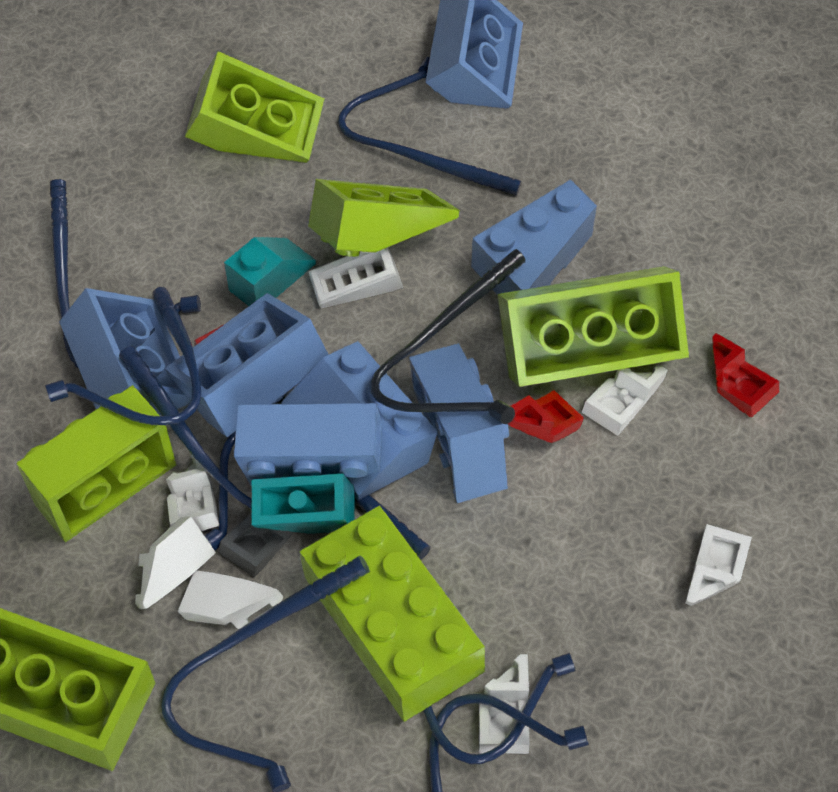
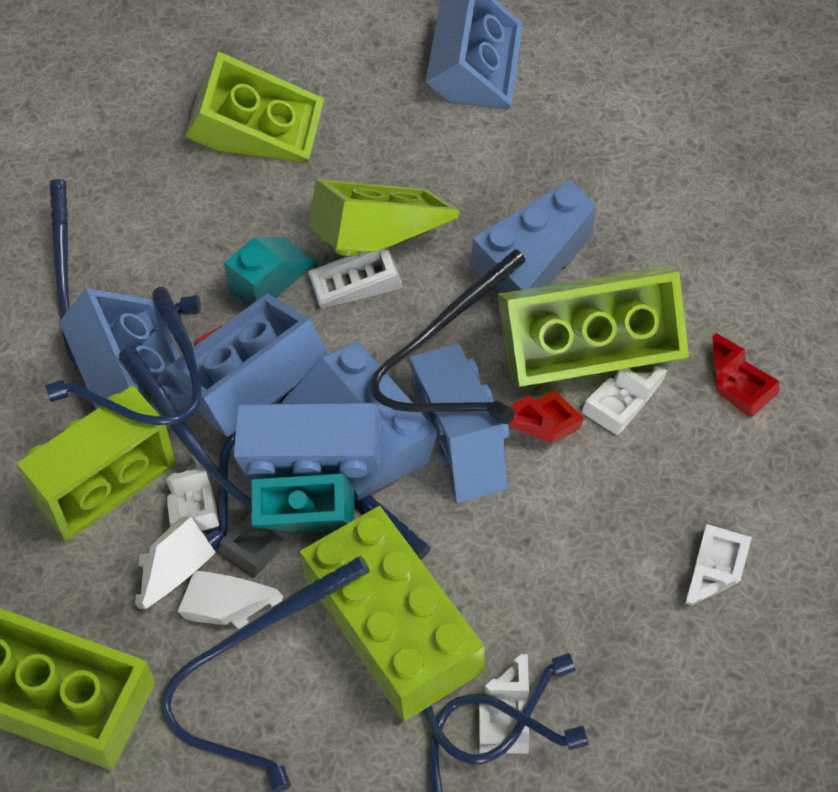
(448, 166): dark blue piece -> none

